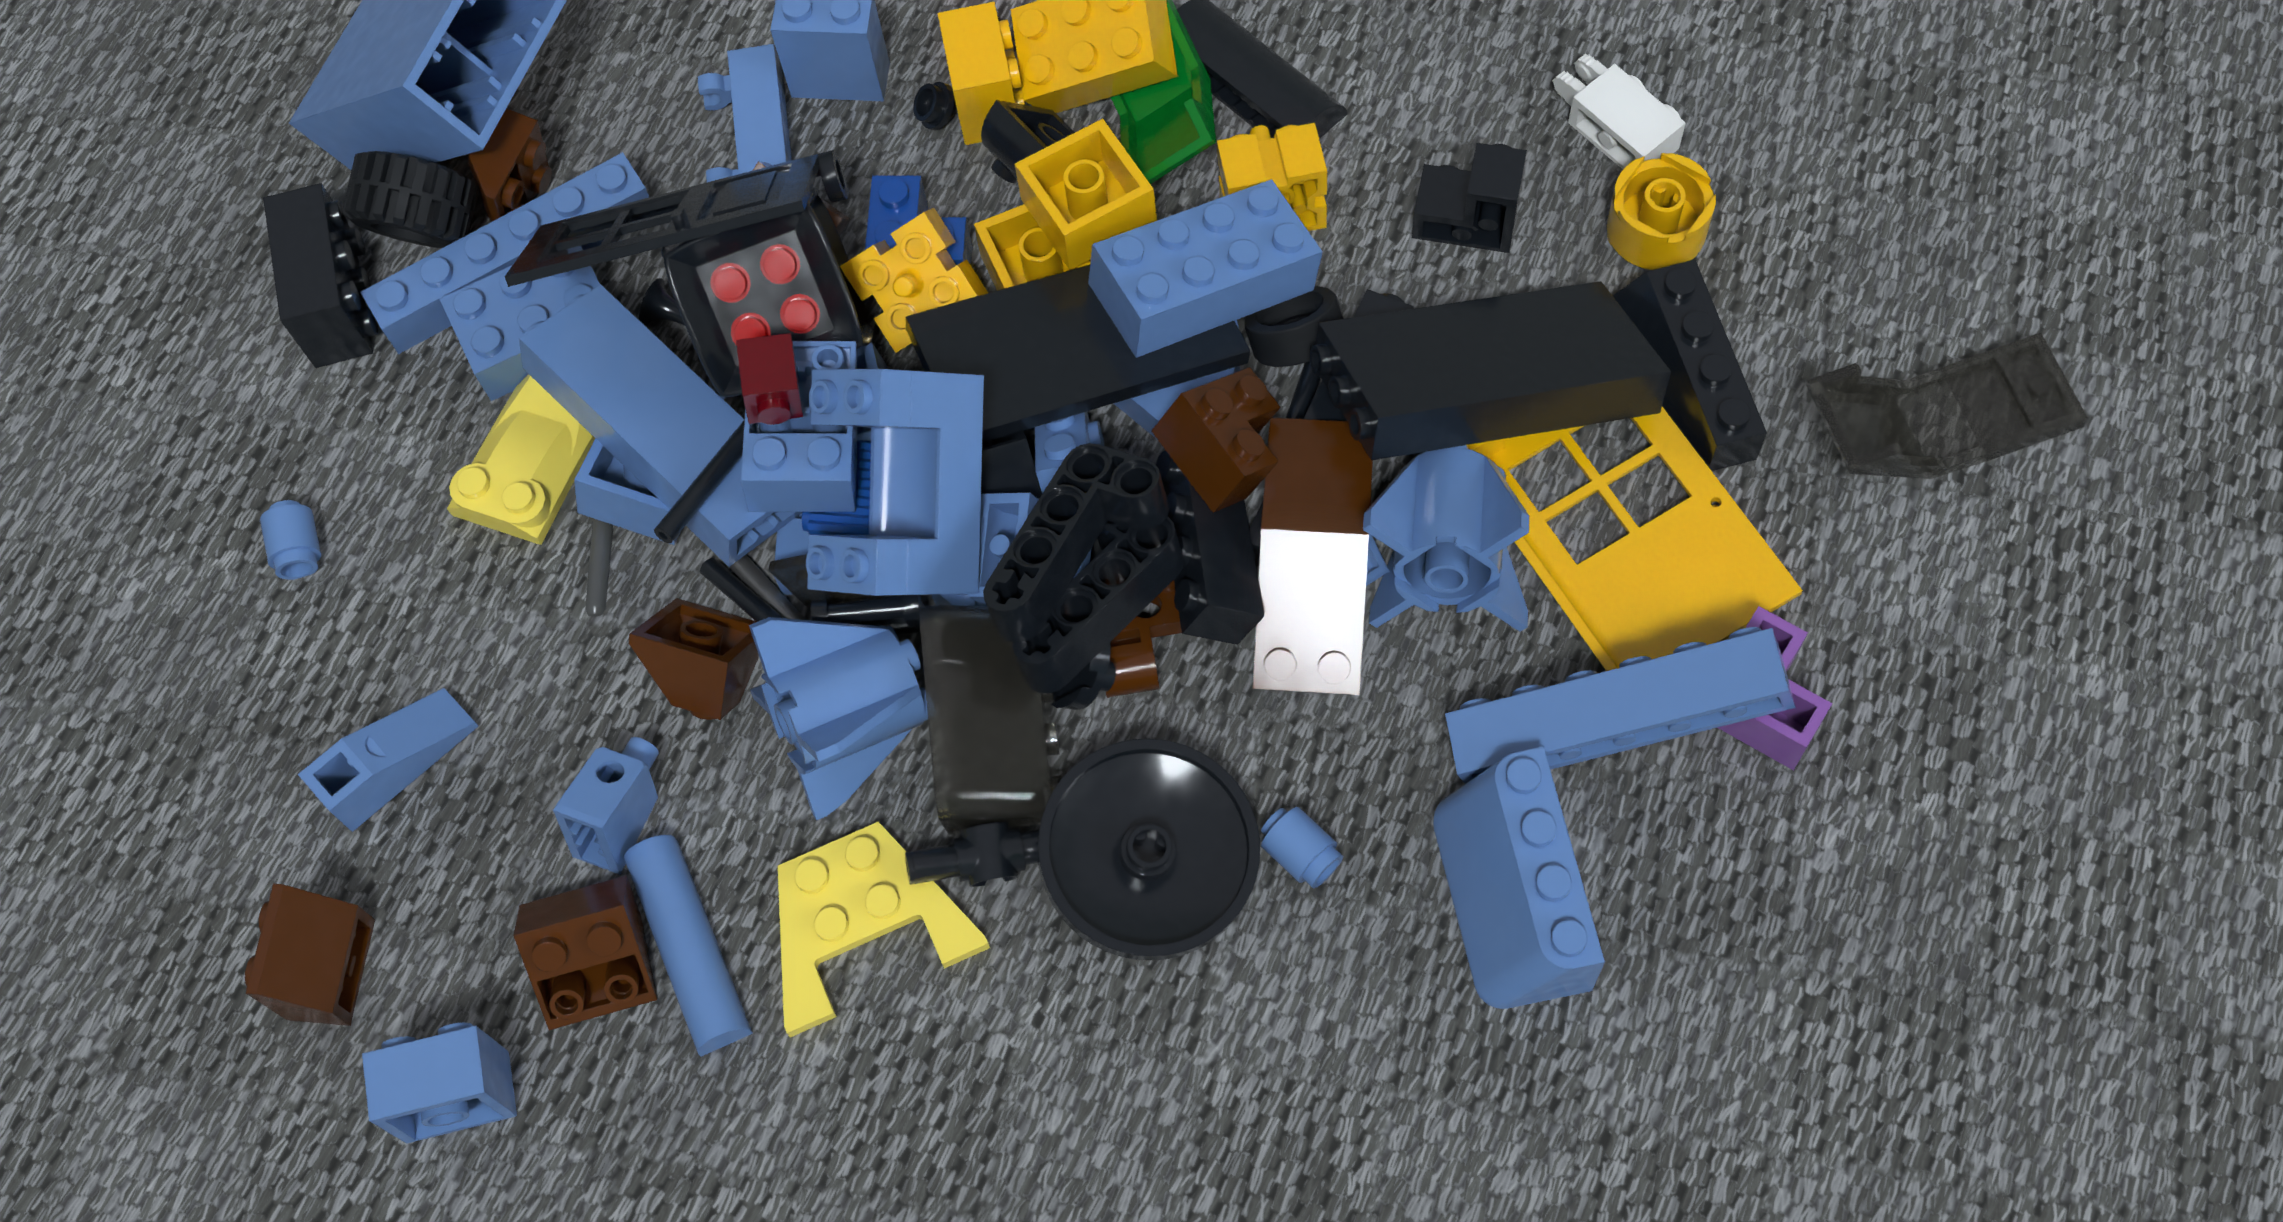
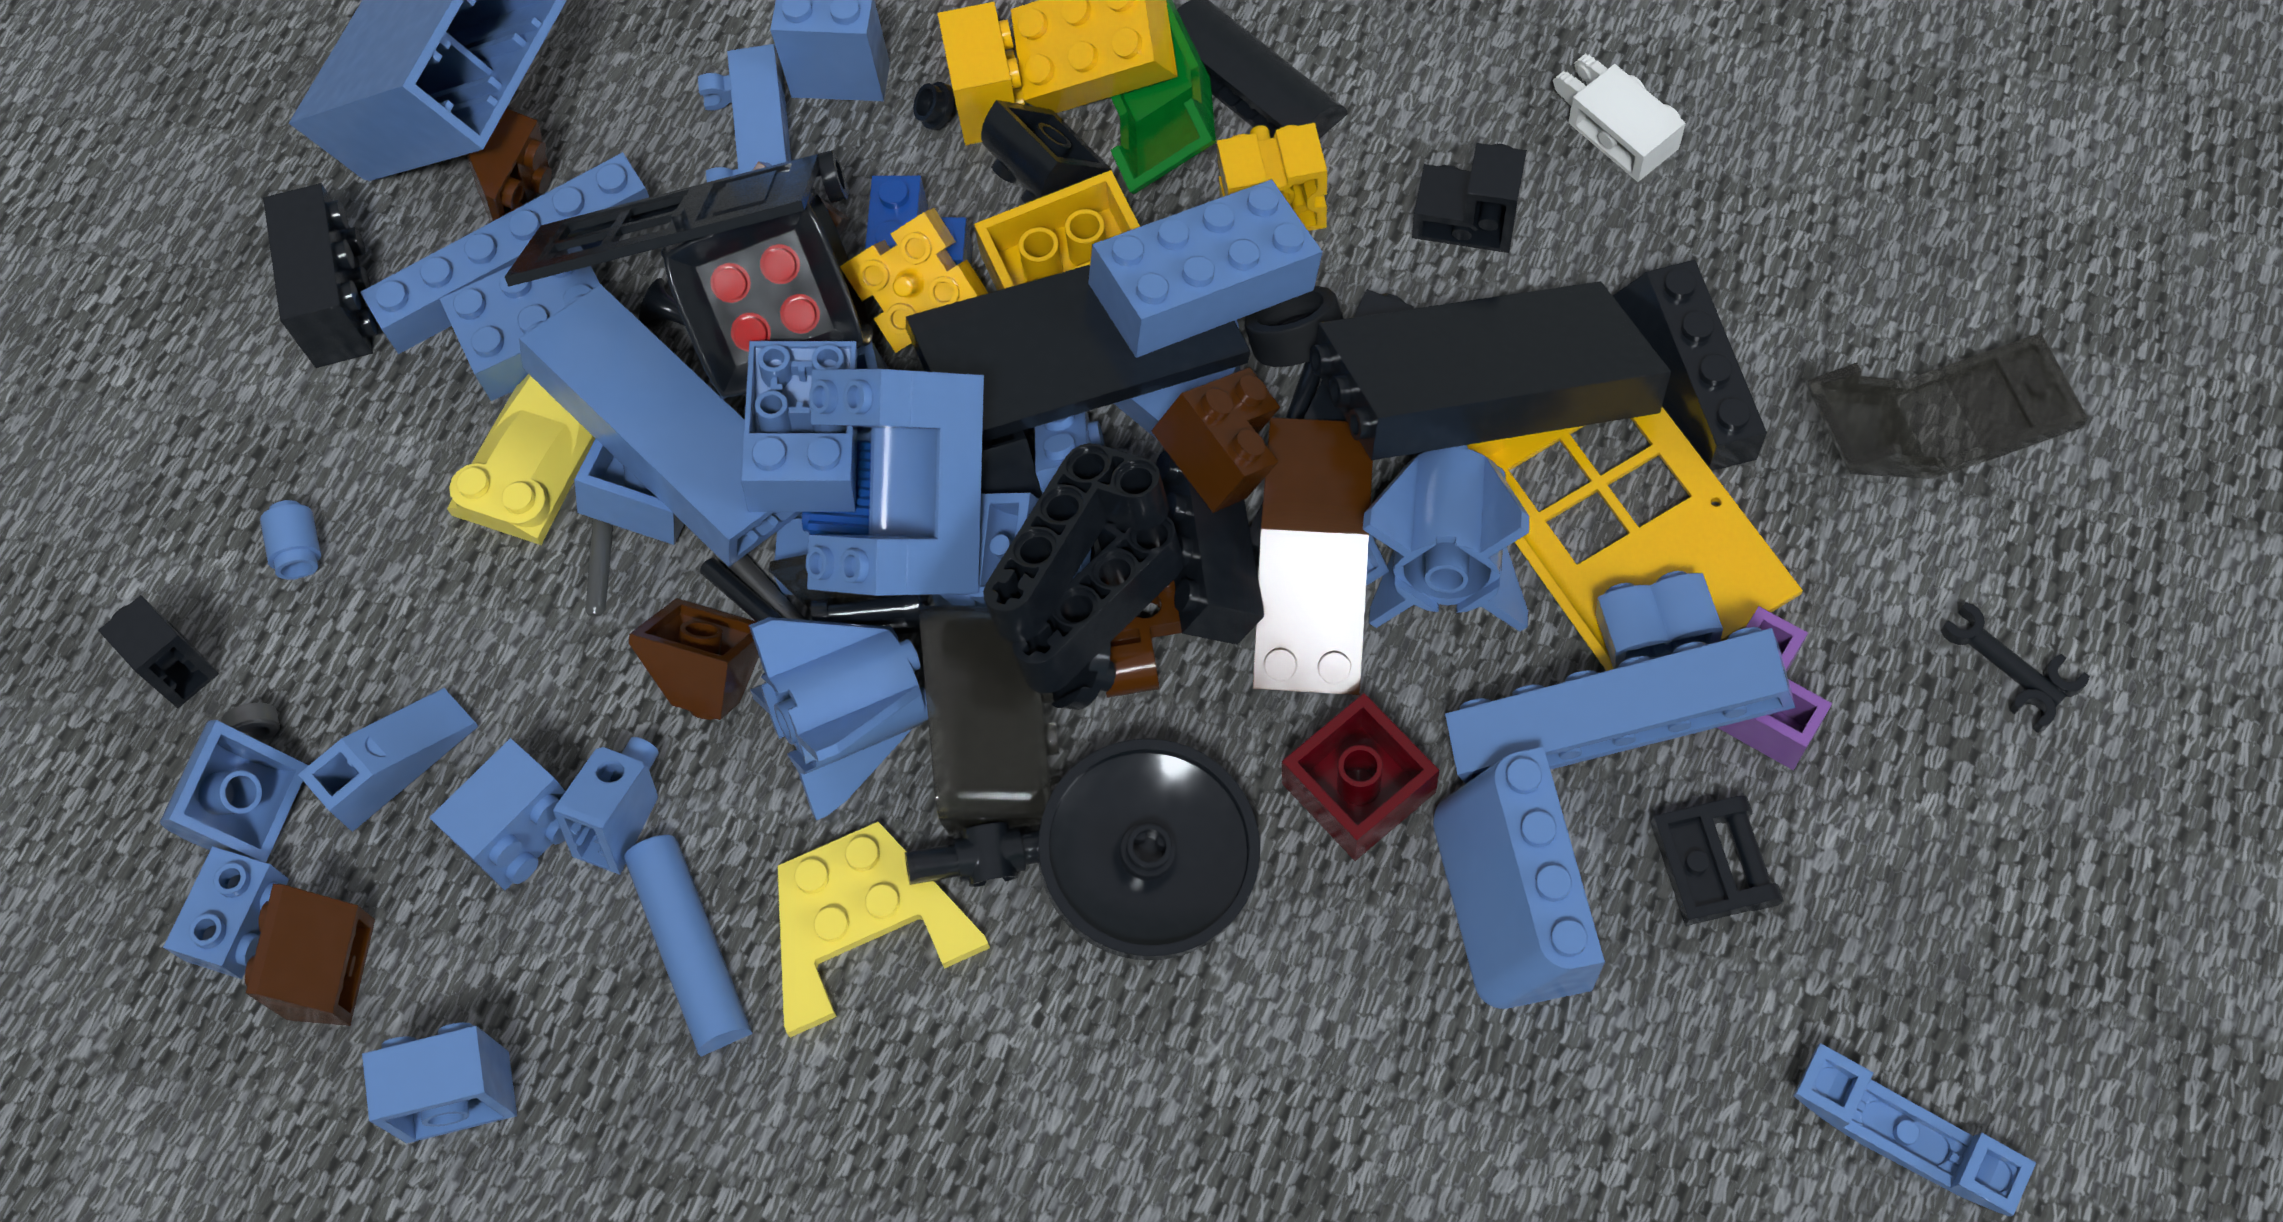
(158, 651): none -> black brick
(222, 912): none -> medium blue brick
(233, 793): none -> medium blue brick
(254, 720): none -> flat silver tile
(409, 199): black tyre -> none
(504, 815): none -> medium blue brick
(585, 952): reddish brown slope -> none
(701, 487): black piece -> none
(769, 379): dark red brick -> none
(1085, 191): yellow brick -> none
(1300, 846): medium blue brick -> none
(1359, 776): none -> dark red brick
(1657, 616): none -> medium blue brick
(1660, 211): yellow brick -> none
(1700, 866): none -> black plate
(1912, 1136): none -> medium blue slope
(2041, 690): none -> black bar

